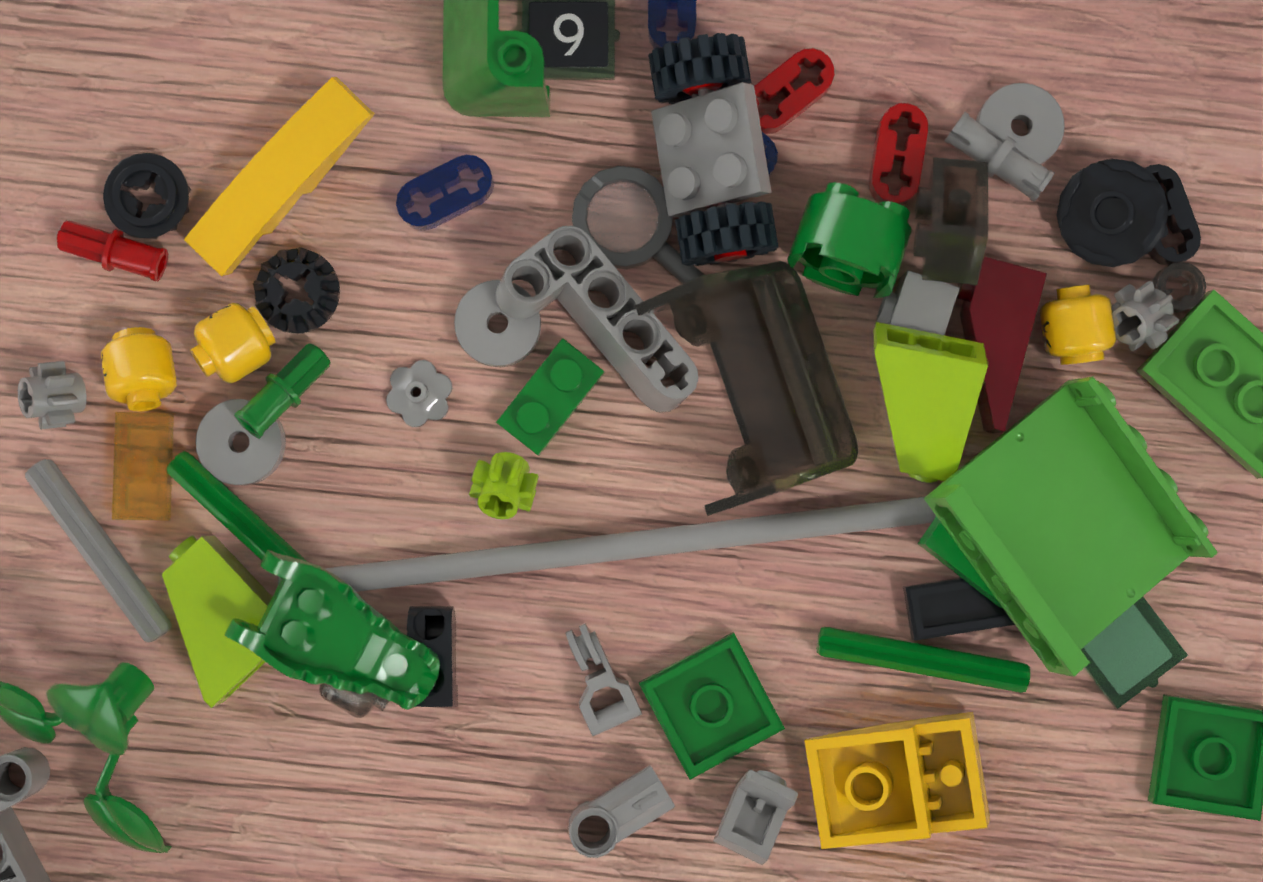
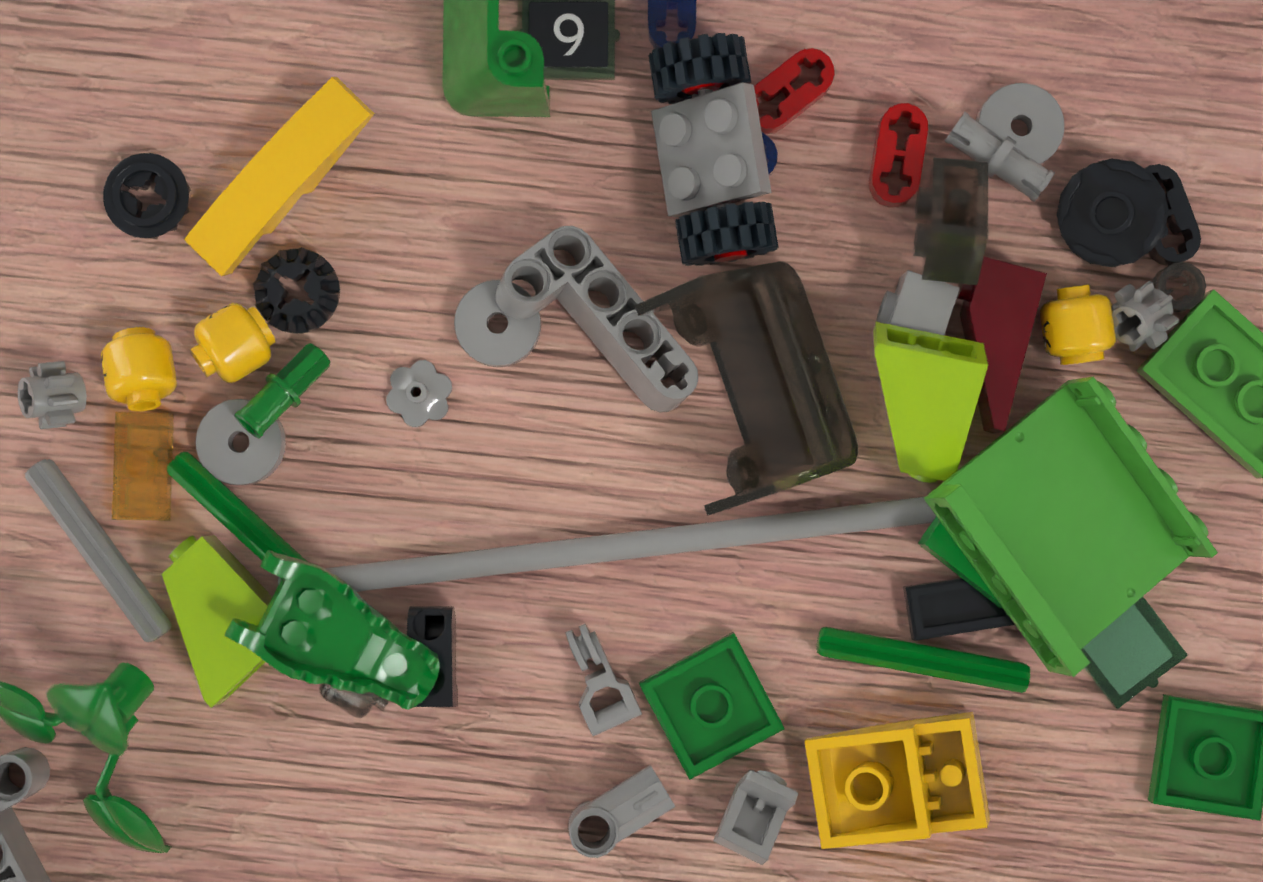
(112, 250): red axle -> none
(438, 181): clear blue beam -> none
(503, 485): lime gear -> none
(550, 397): green plate -> none
(629, 220): piece -> none
(851, 241): green brick -> none

